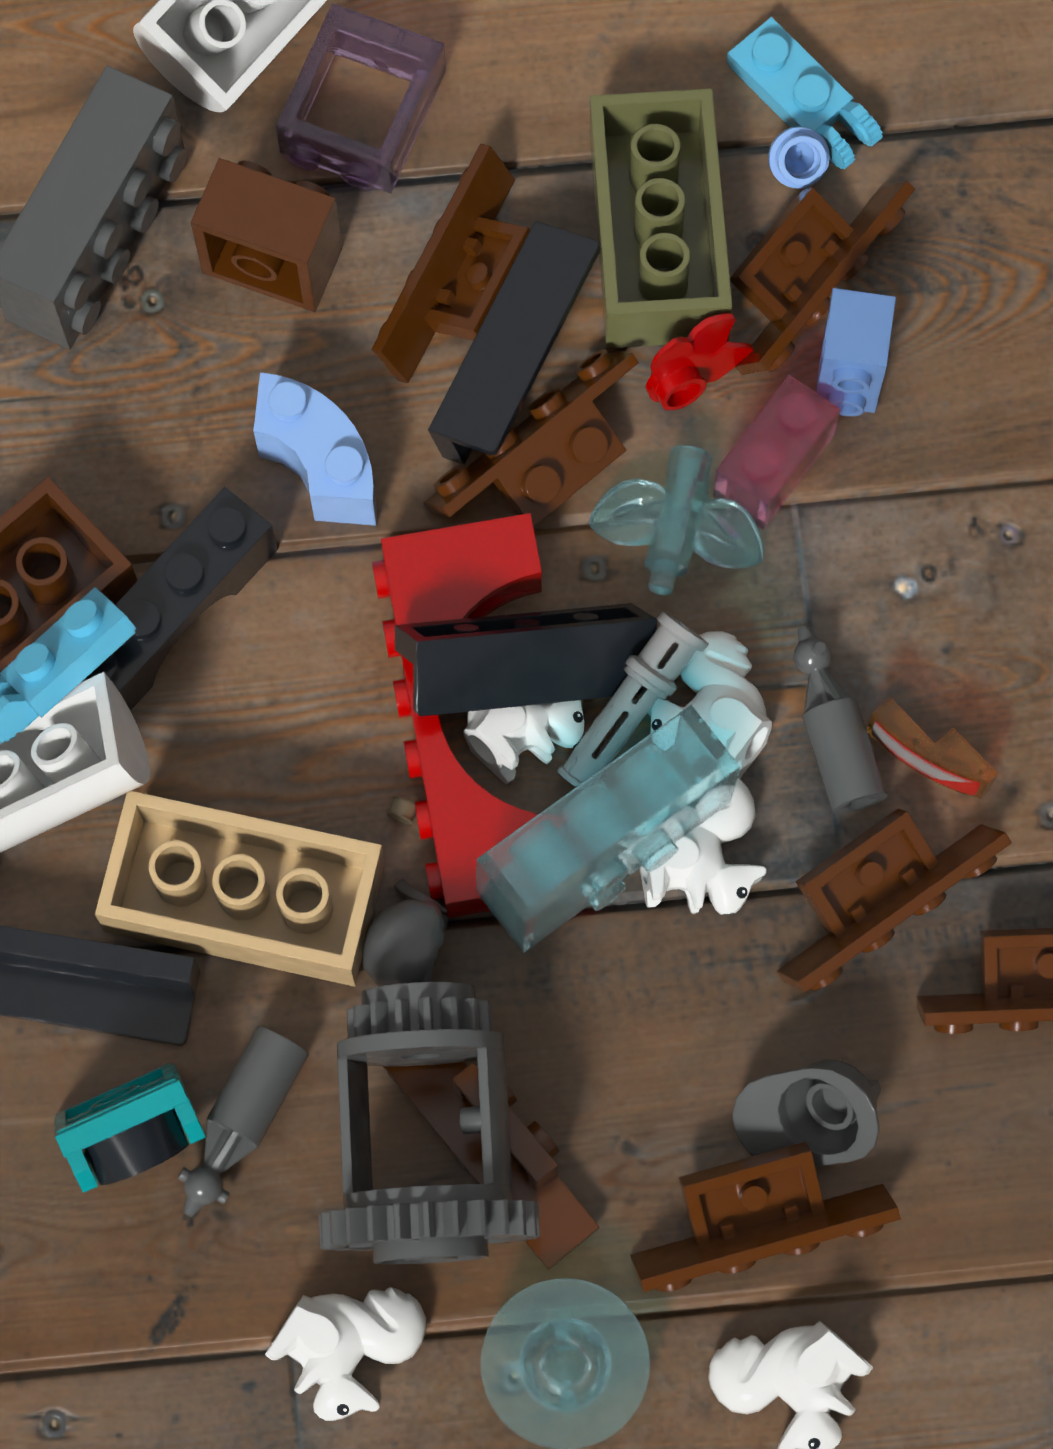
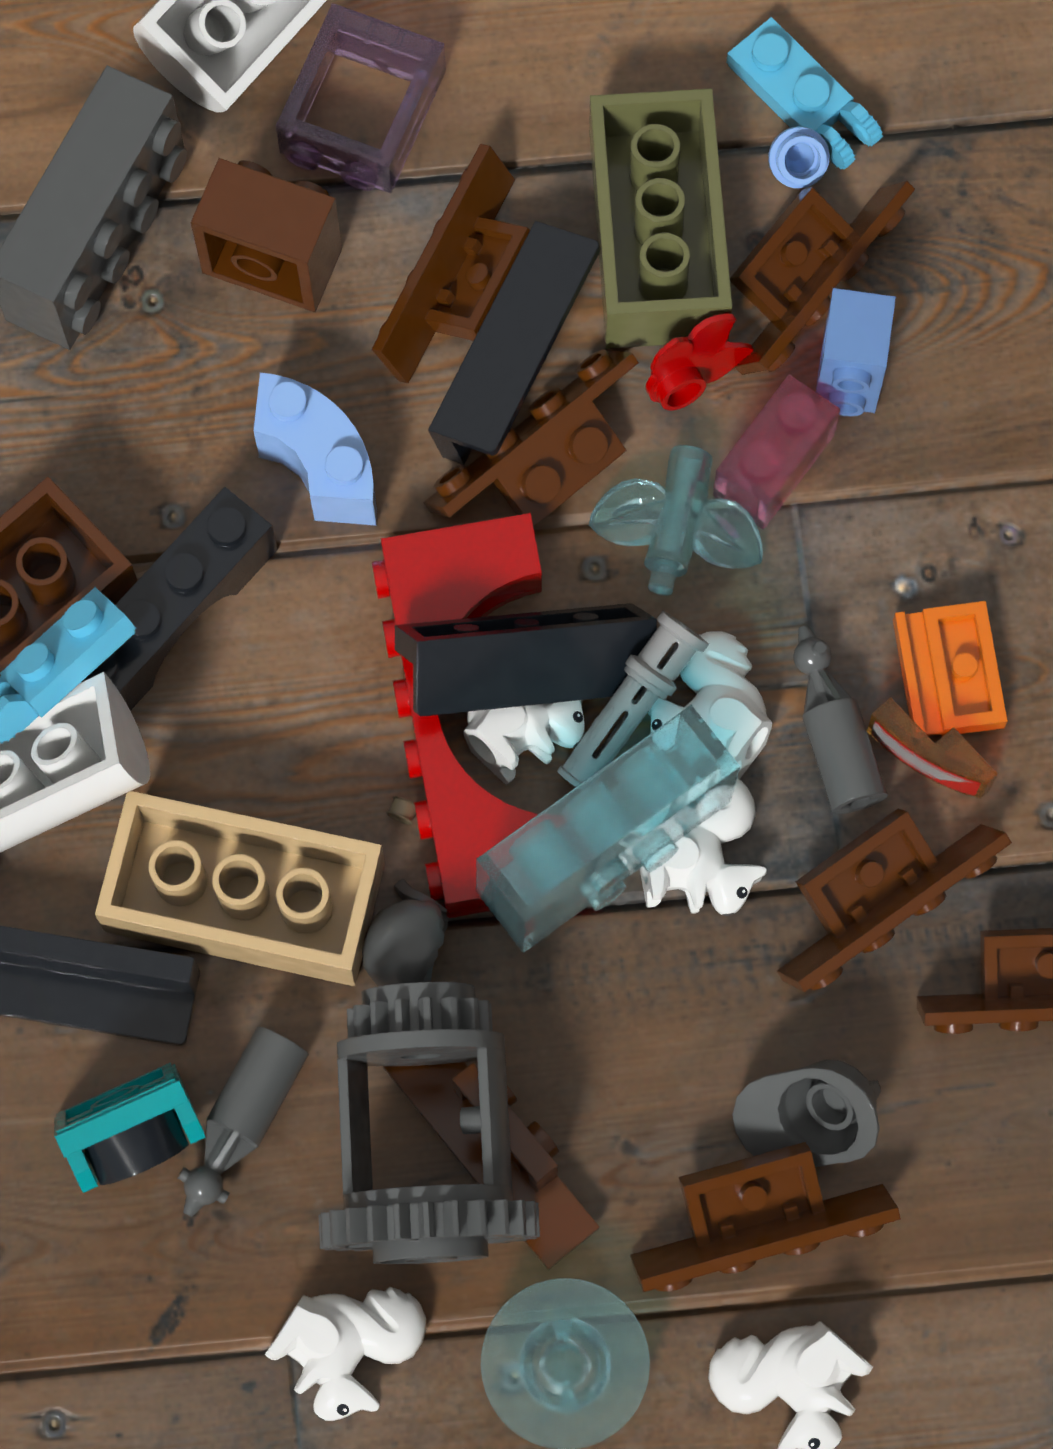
(950, 669): none -> orange plate

